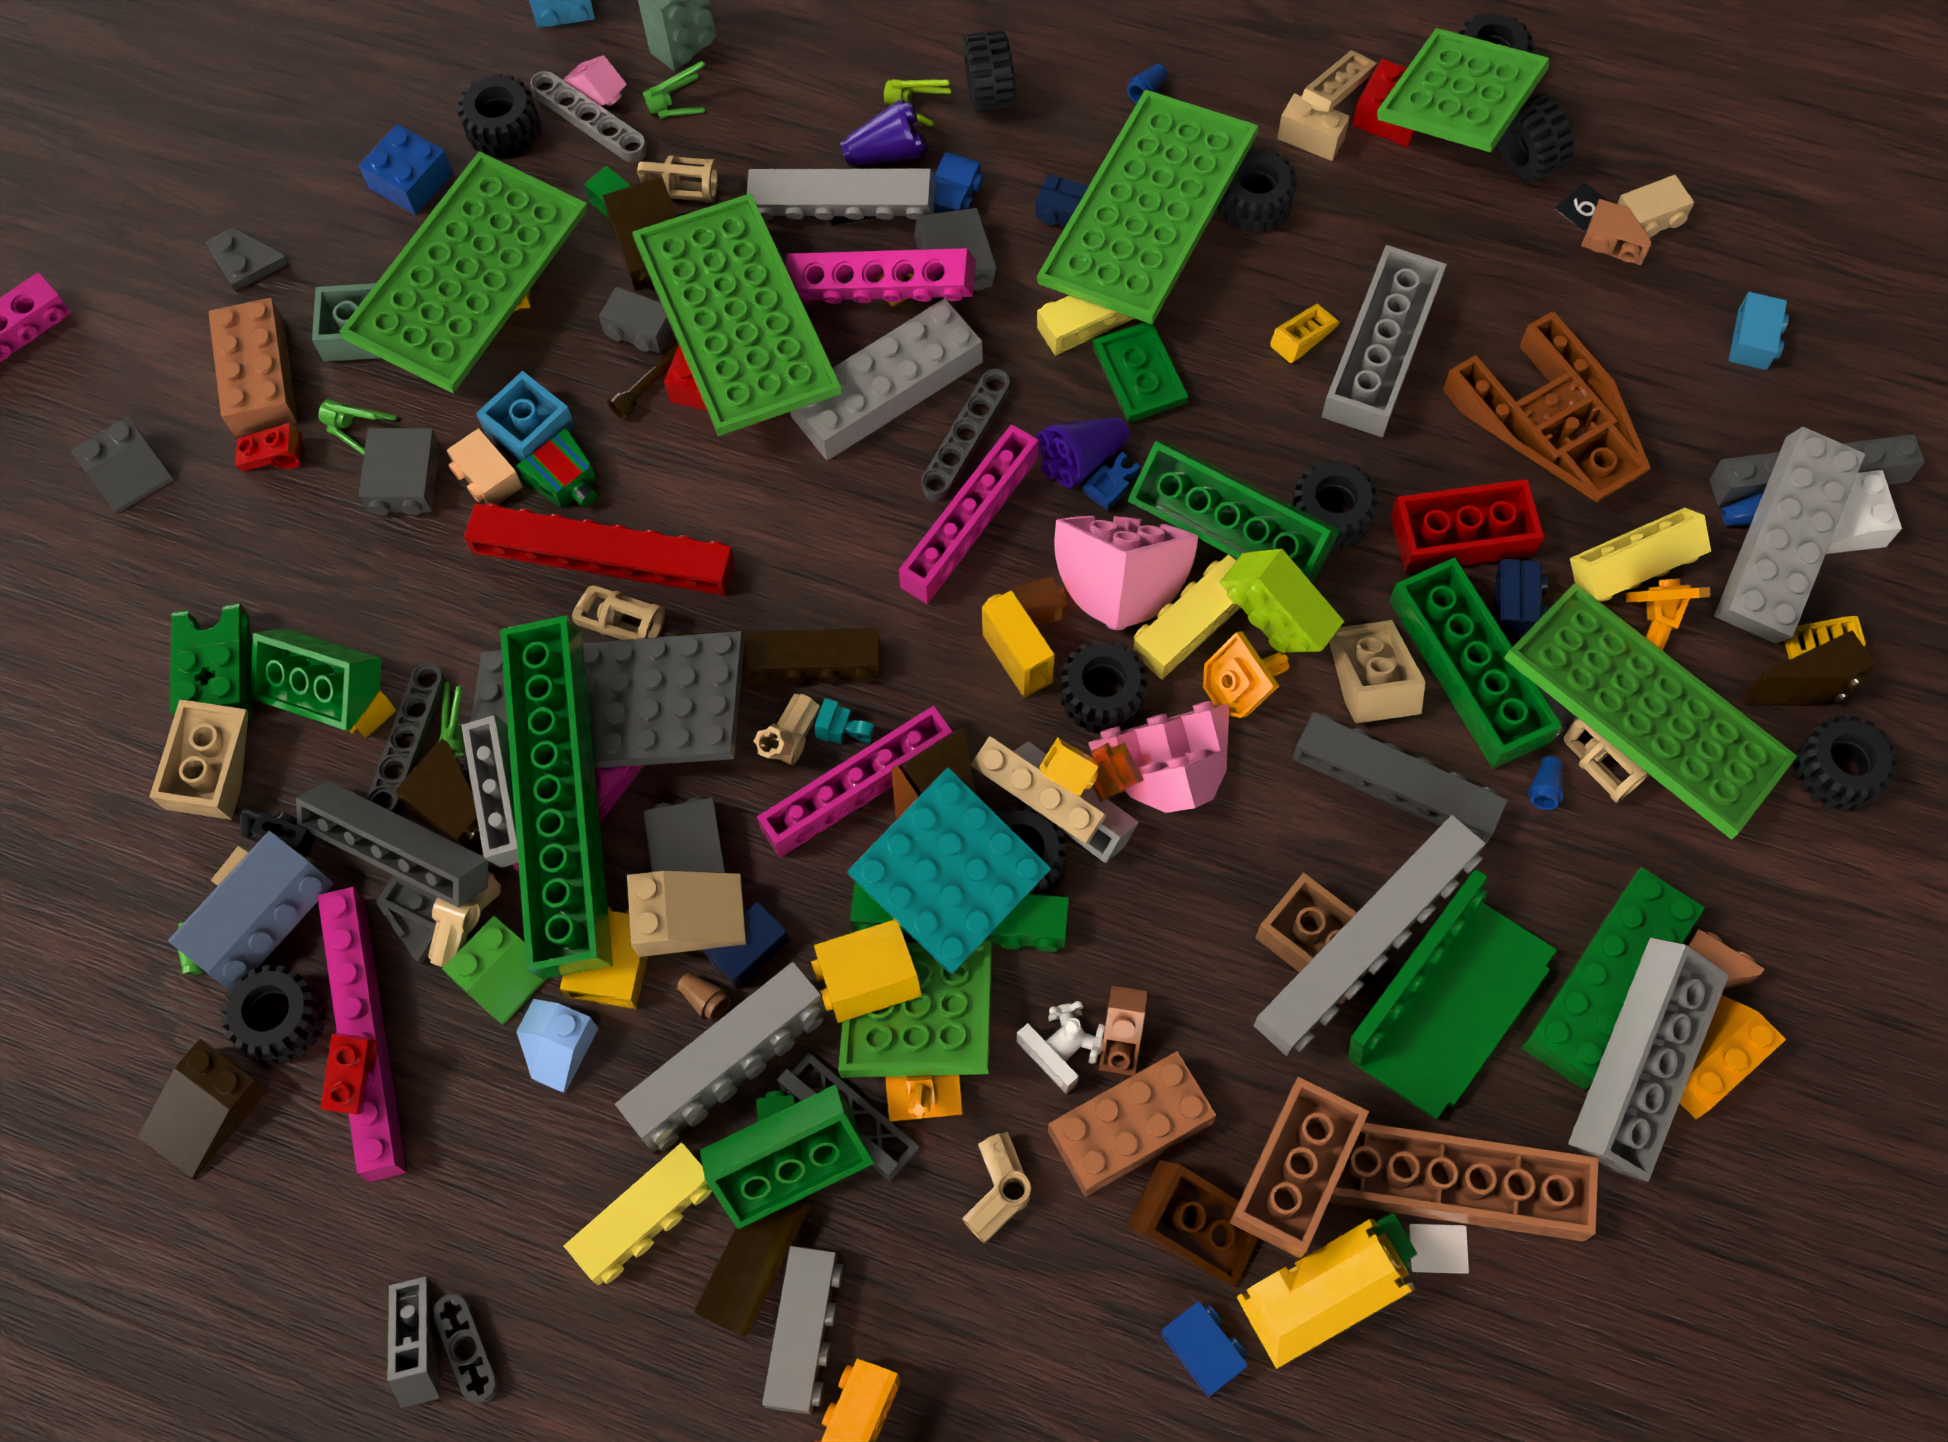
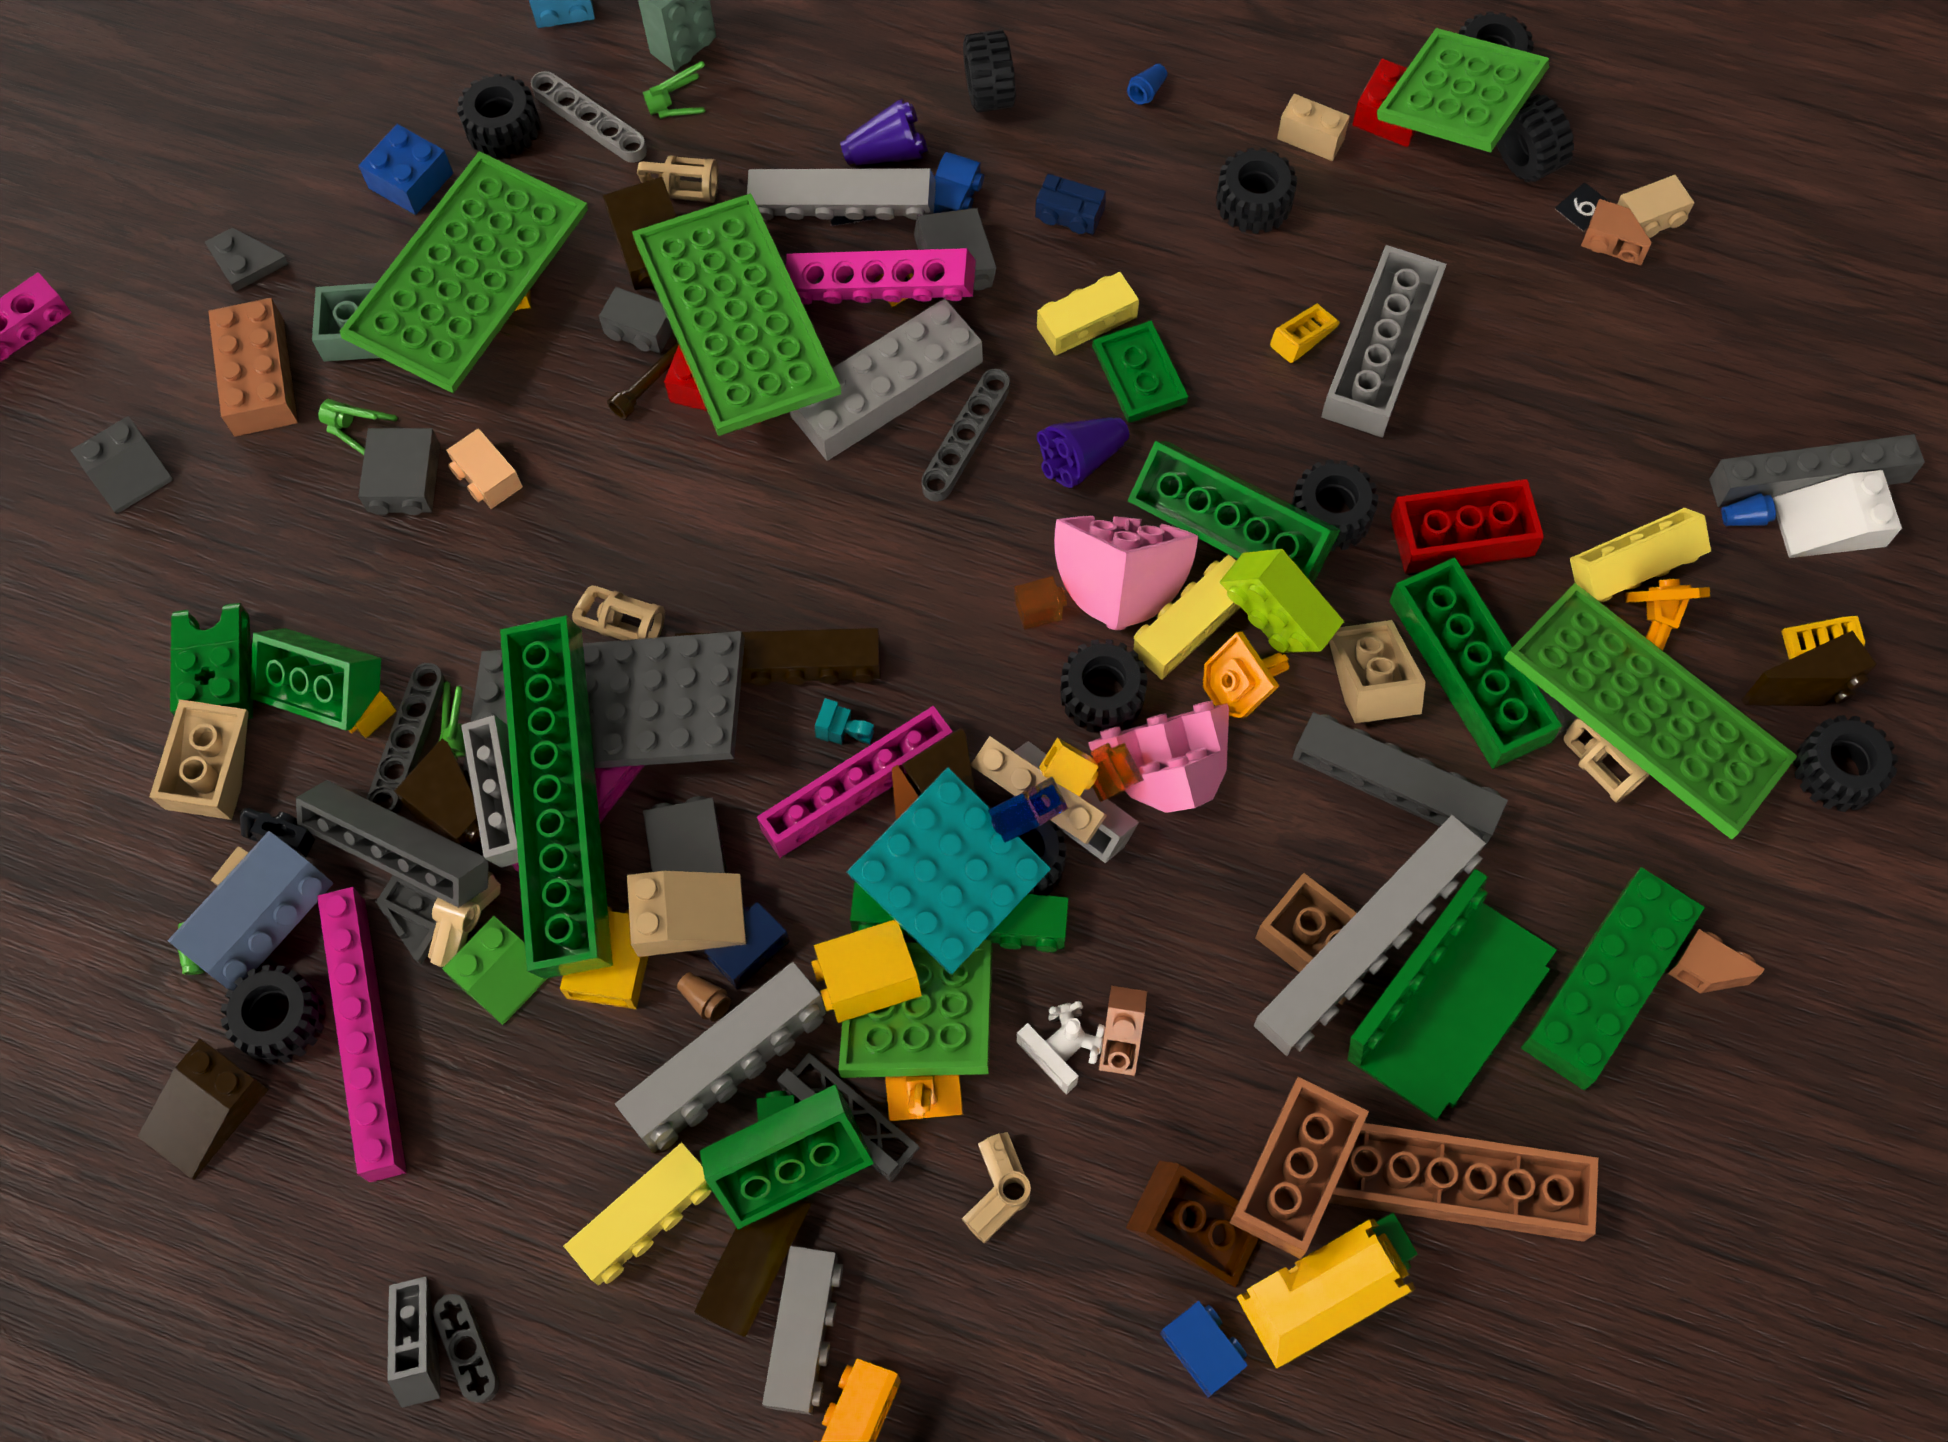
(272, 446): red plate -> none
(347, 1072): red plate -> none
(524, 416): dark azure brick -> none
(554, 1042): light blue slope -> none
(560, 472): torso -> none
(597, 81): bright pink slope -> none
(600, 549): red brick -> none
(603, 183): green brick -> none
(787, 737): tan piece -> none
(900, 89): lime plant -> none
(968, 514): dark pink brick -> none
(1017, 643): yellow brick -> none
(1027, 810): none -> clear blue brick
(1110, 484): blue plate -> none
(1131, 1123): nougat brick -> none
(1147, 206): bright green plate -> none
(1338, 81): tan plate -> none
(1439, 1248): white sticker -> none
(1519, 595): dark blue brick -> none
(1547, 786): blue cone -> none
(1567, 426): dark orange wedge -> none
(1649, 1058): light grey brick -> none
(1730, 1051): light orange slope -> none
(1759, 331): dark azure brick -> none
(1789, 535): light grey brick -> none

